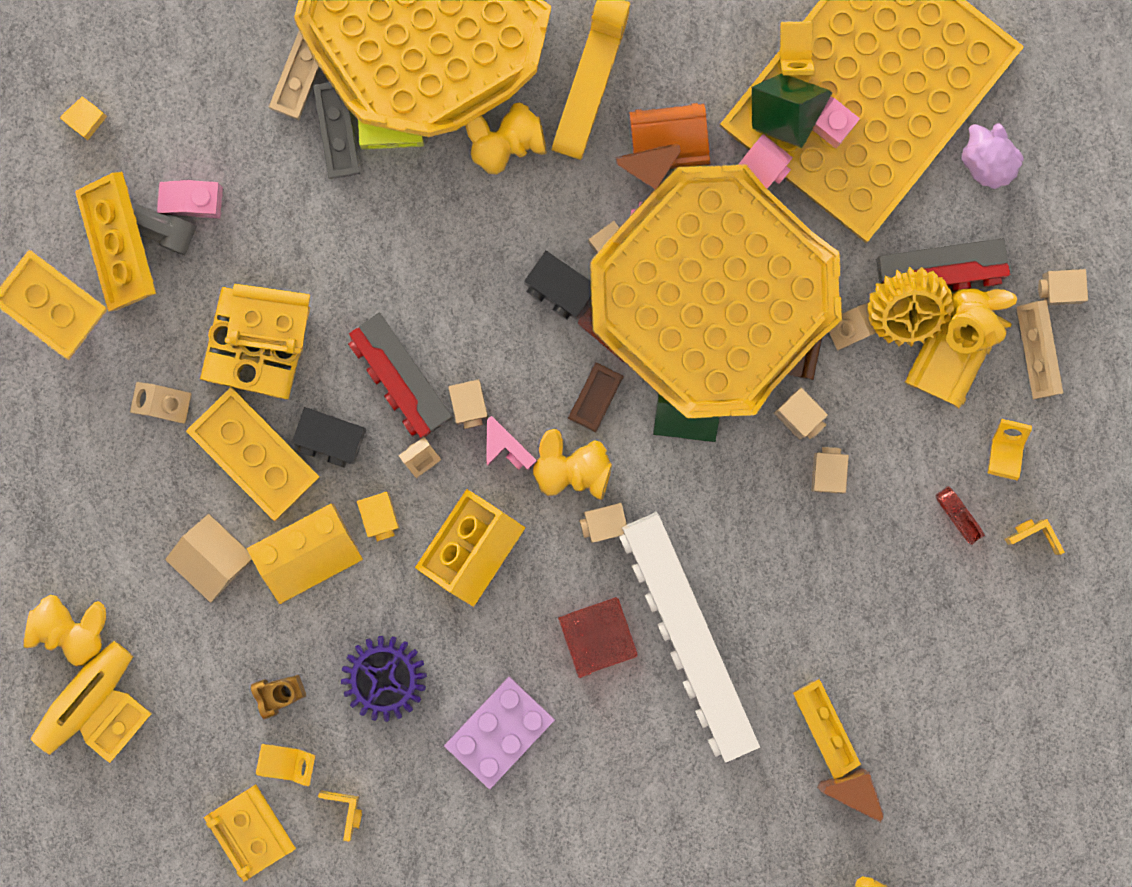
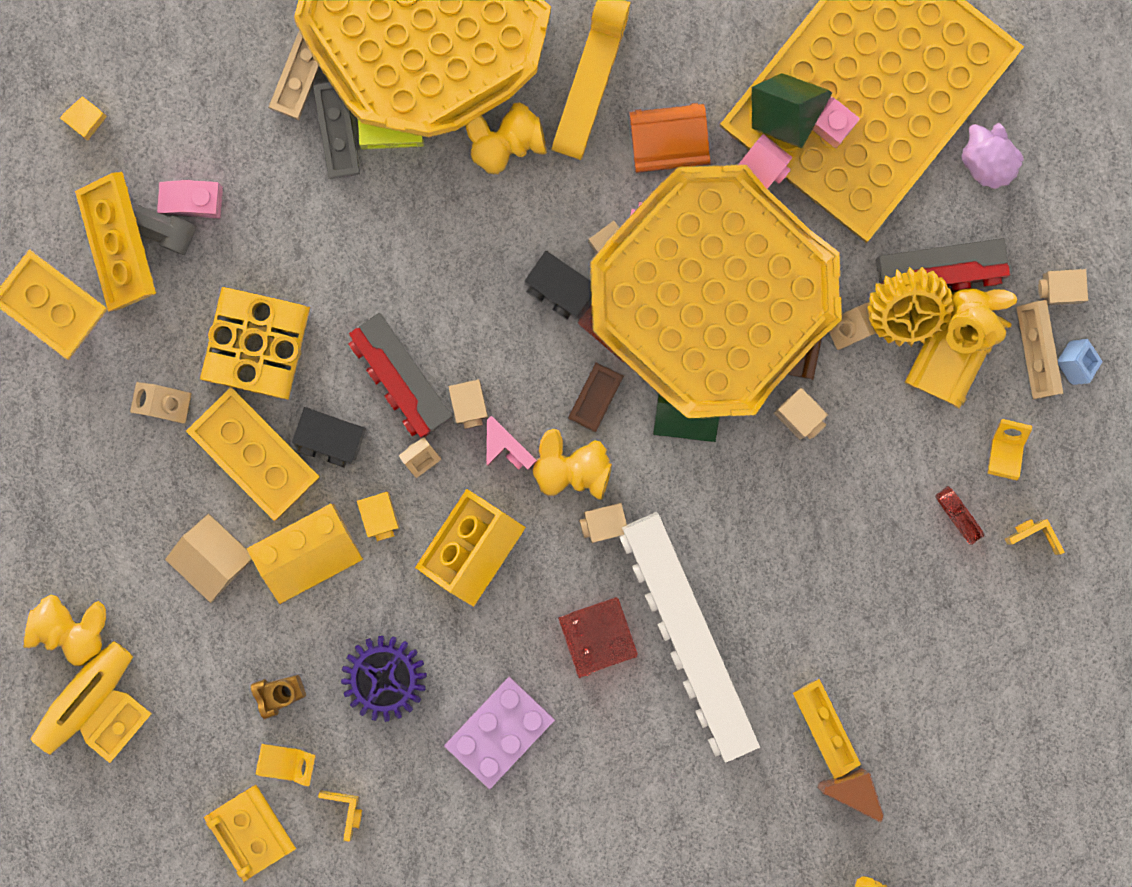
(268, 318): yellow piece -> none
(650, 164): dark orange slope -> none
(796, 48): yellow bracket -> none
(830, 471): tan brick -> none
(1079, 361): none -> light blue slope

